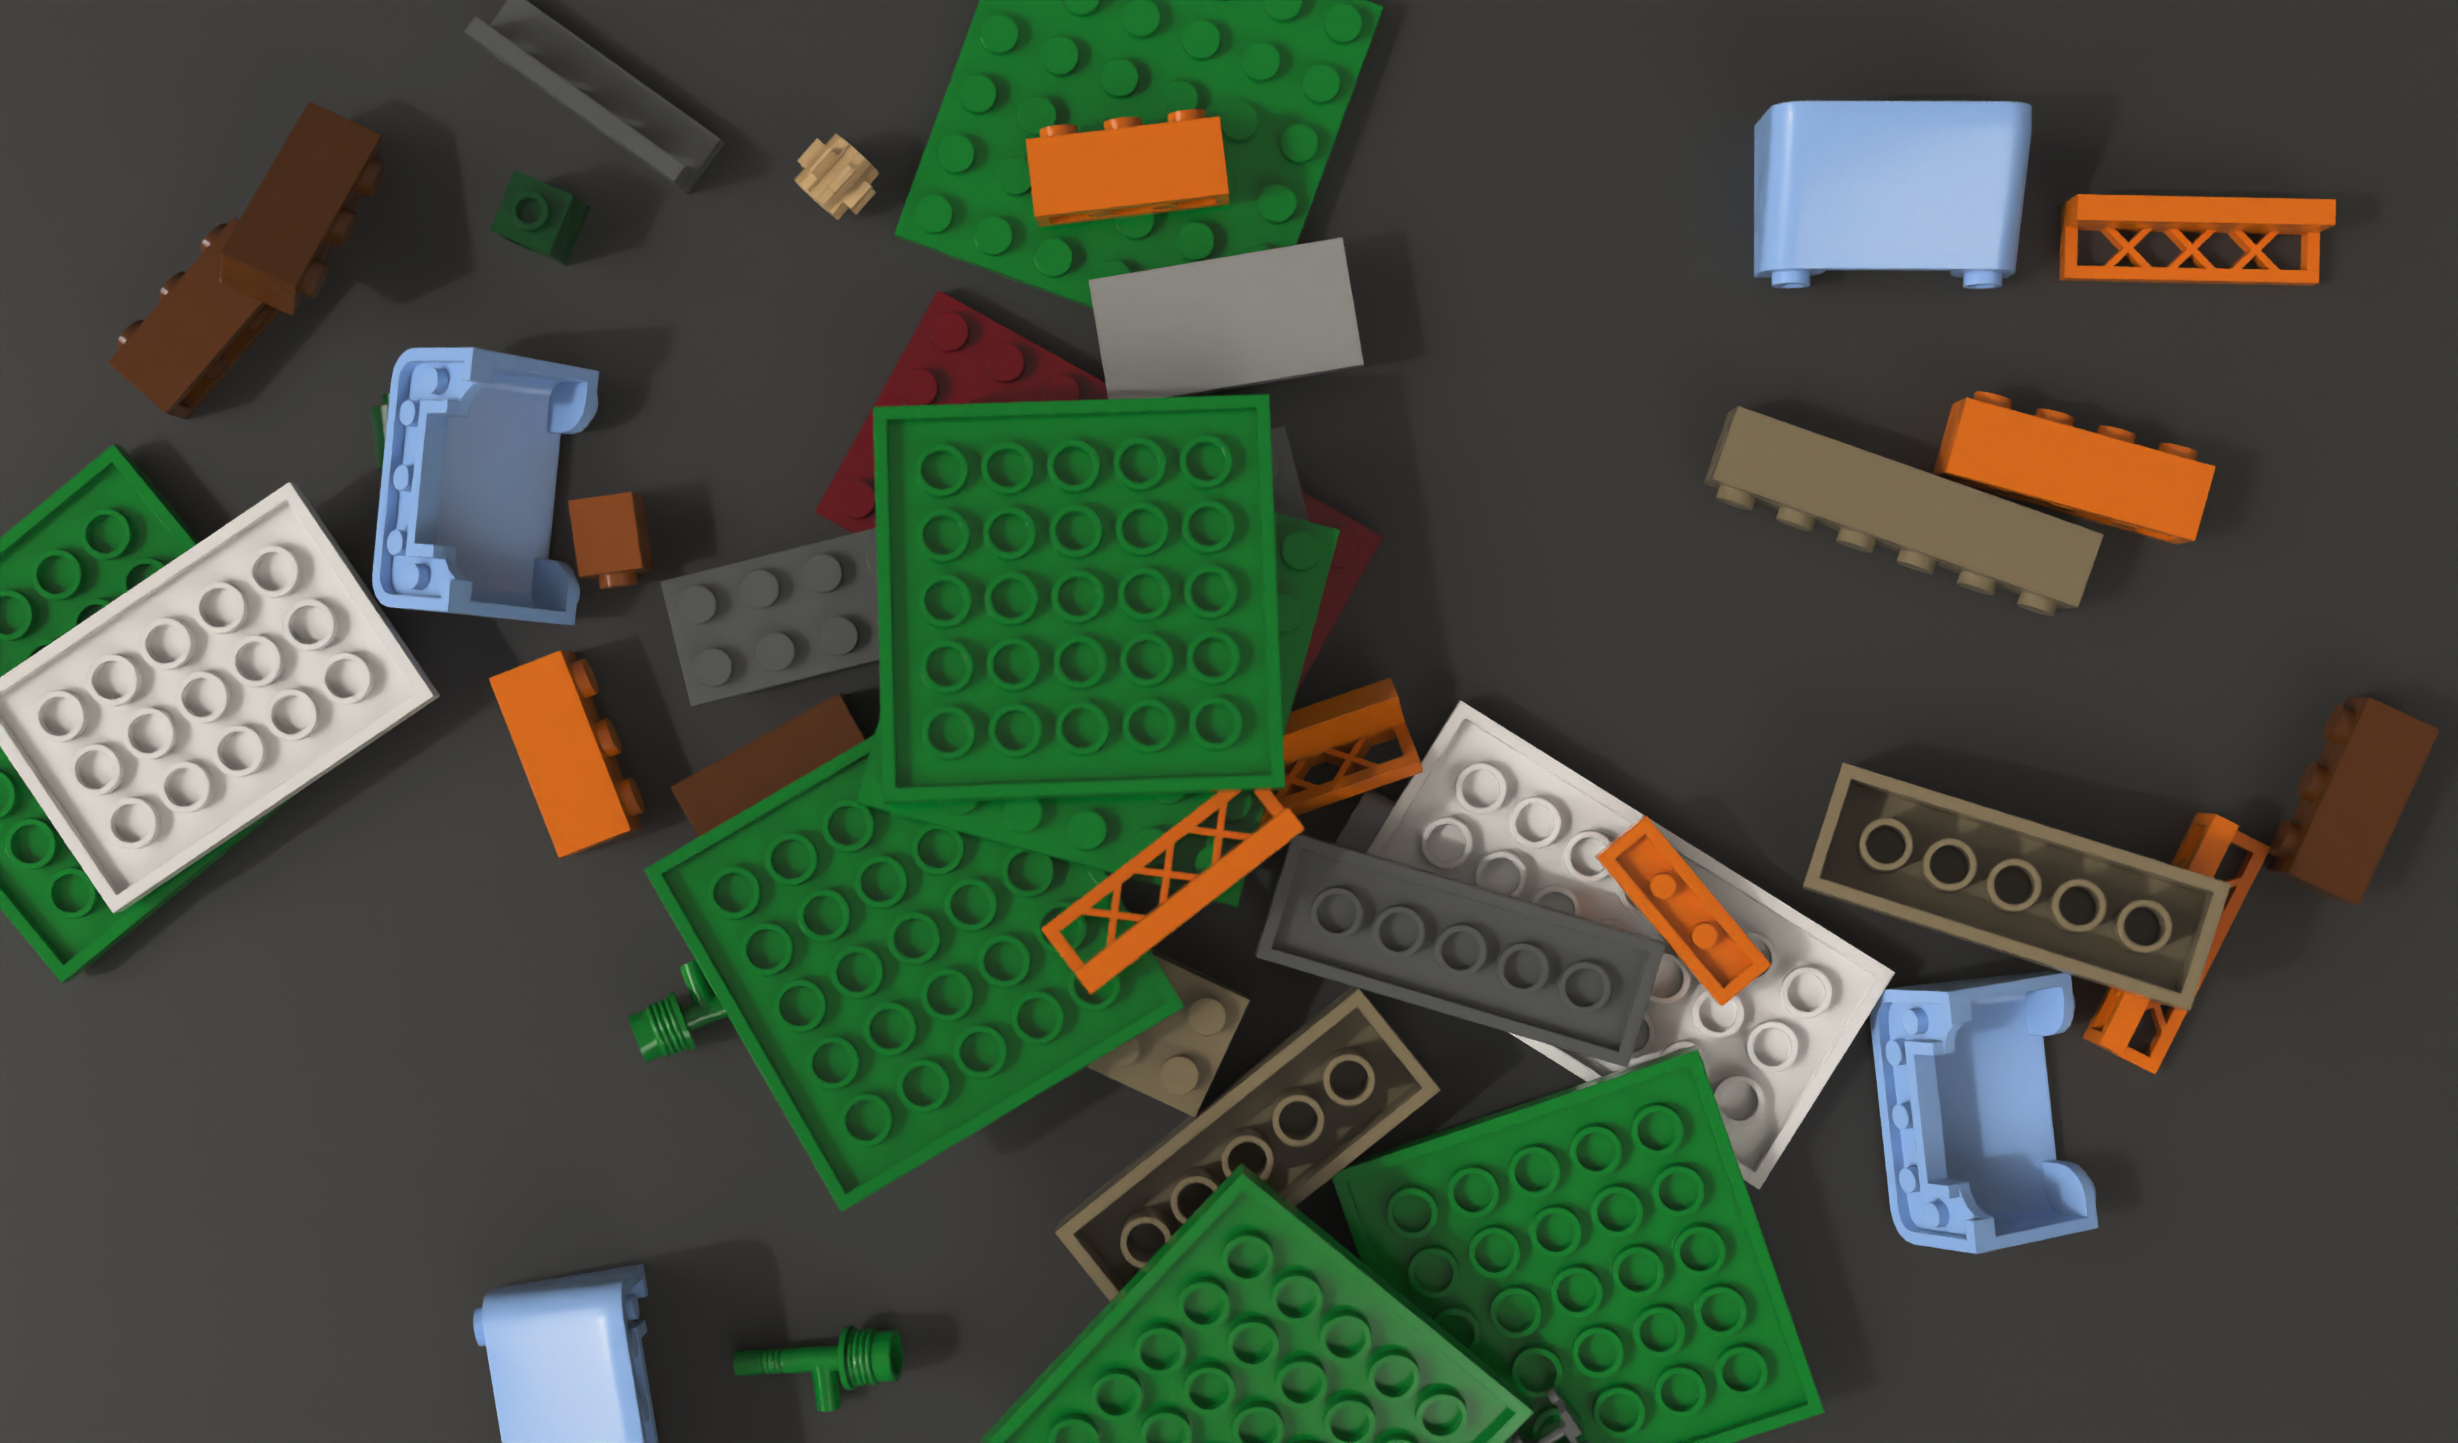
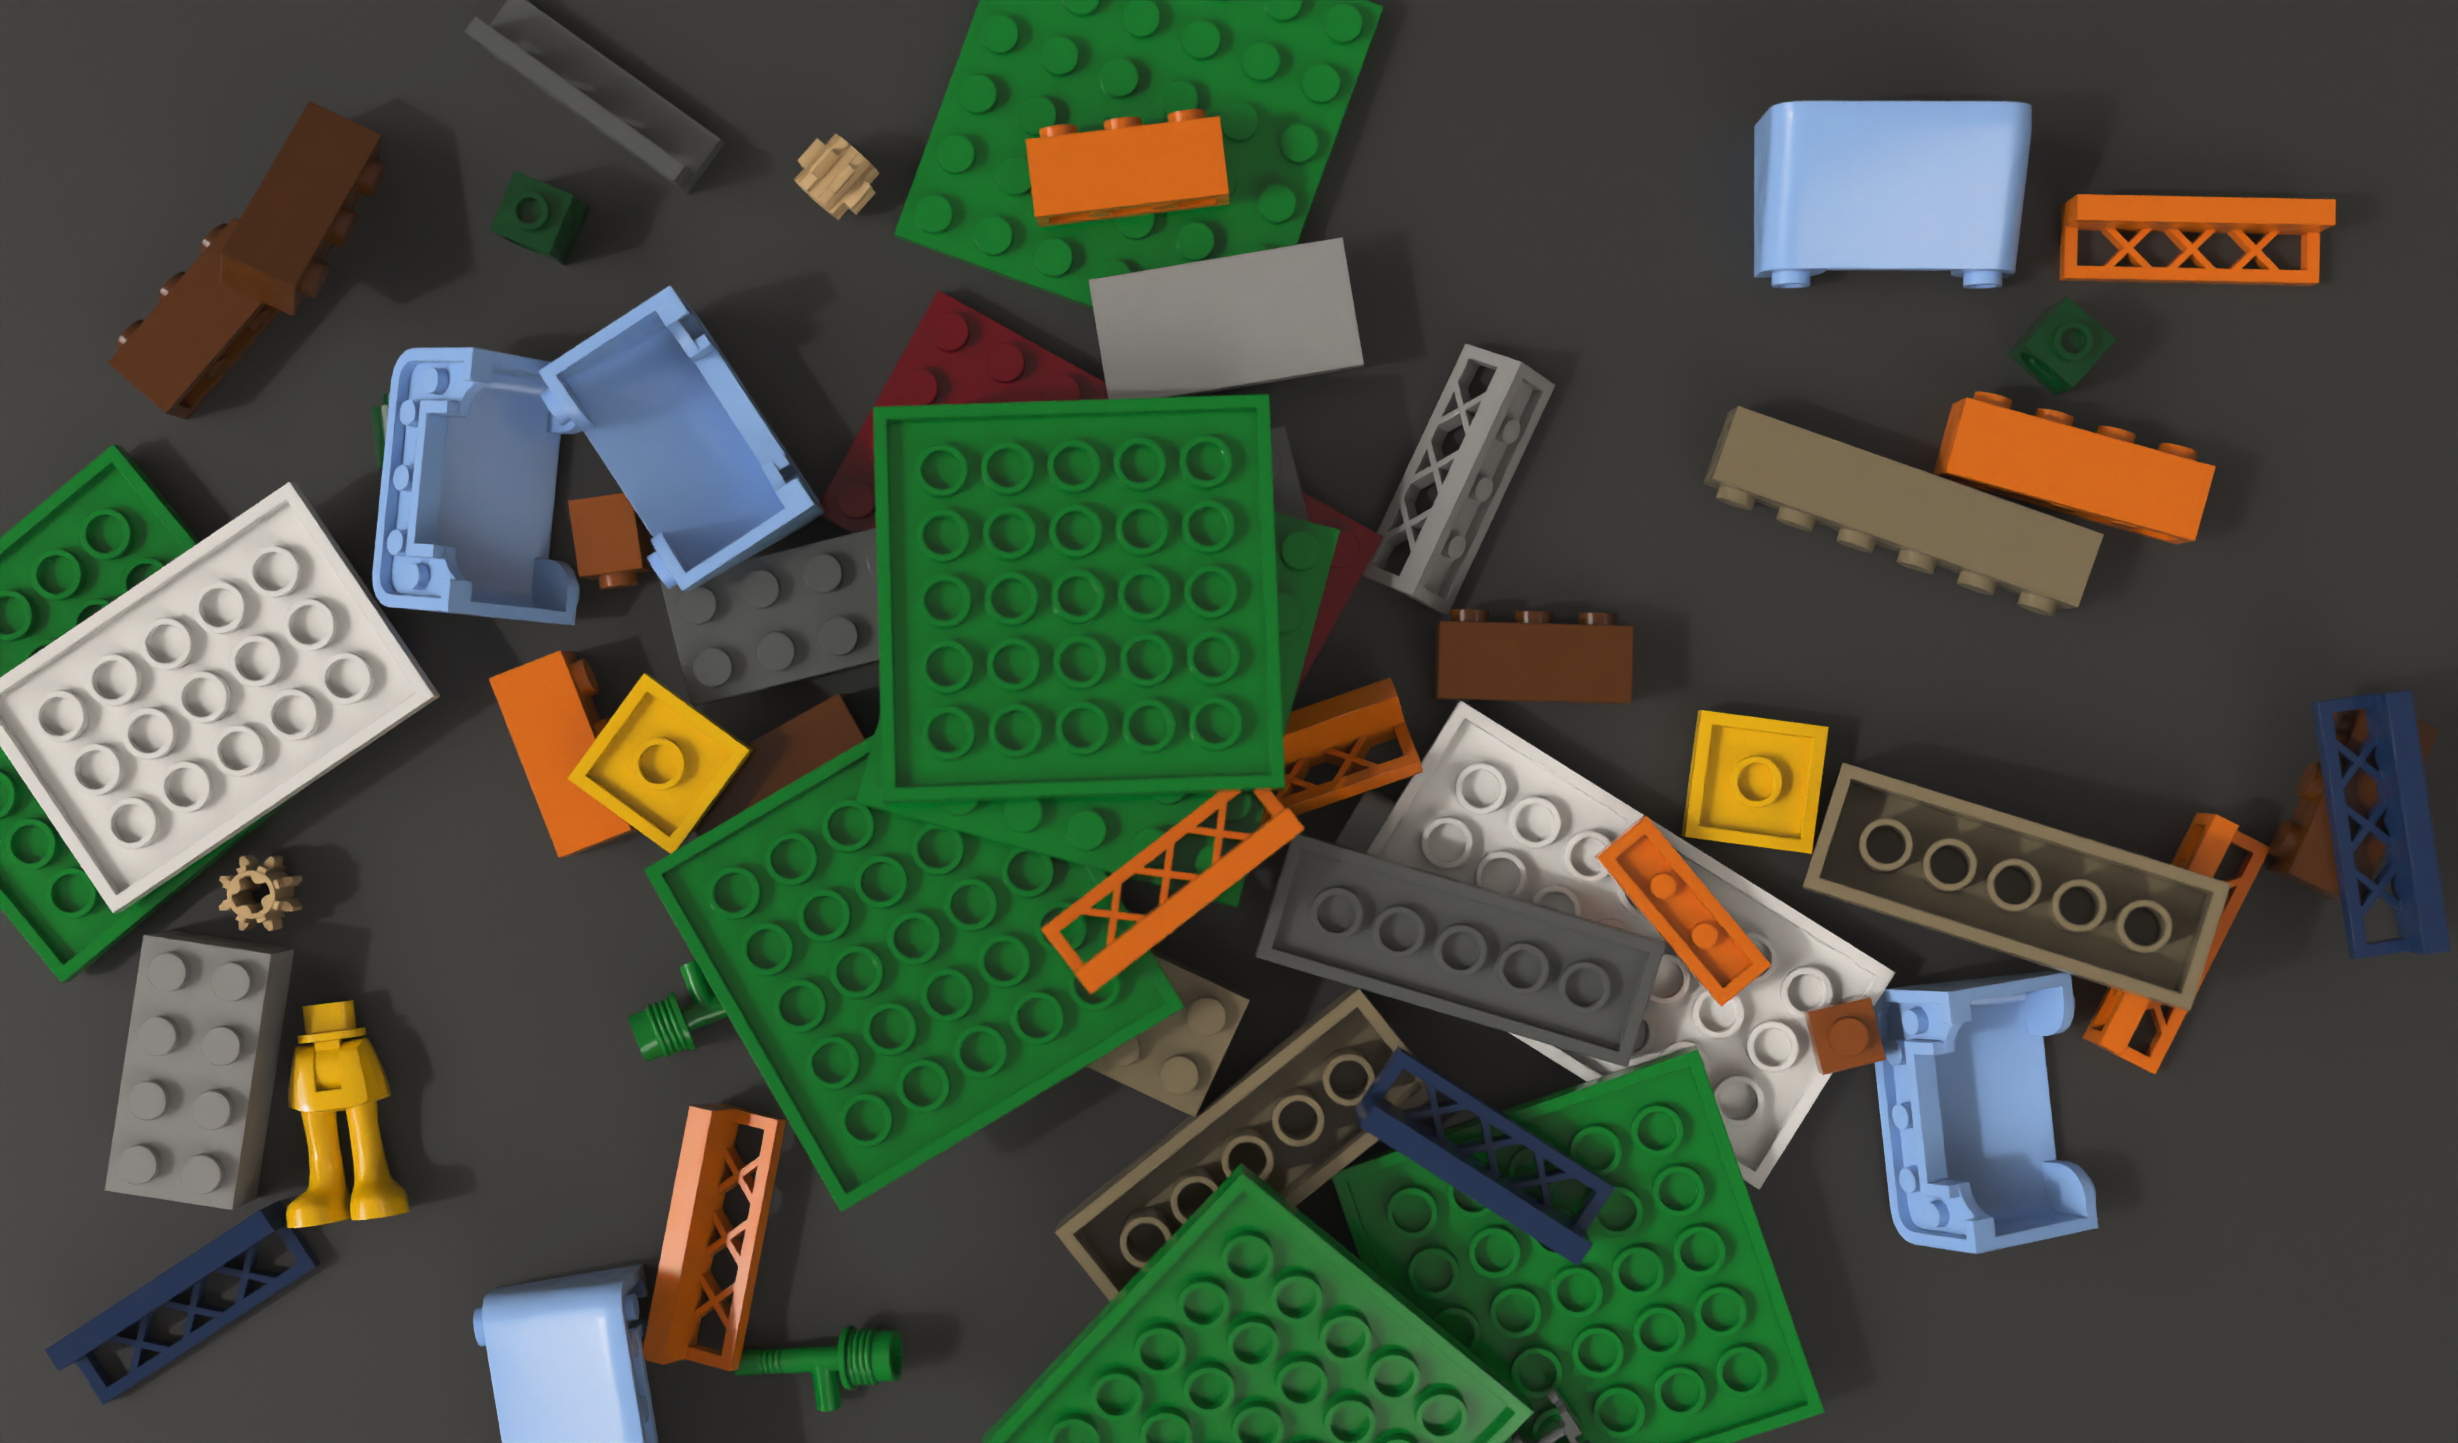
(165, 1289): none -> dark blue fence
(199, 1069): none -> light grey brick
(249, 878): none -> tan gear
(331, 1075): none -> yellow piece
(660, 764): none -> yellow plate
(681, 440): none -> light blue windscreen
(693, 1230): none -> orange fence
(1467, 481): none -> light grey fence
(1473, 1176): none -> dark blue fence
(1533, 658): none -> reddish brown brick
(1755, 781): none -> yellow plate
(1844, 1034): none -> dark orange plate
(2061, 346): none -> dark green brick
(2404, 819): none -> dark blue fence

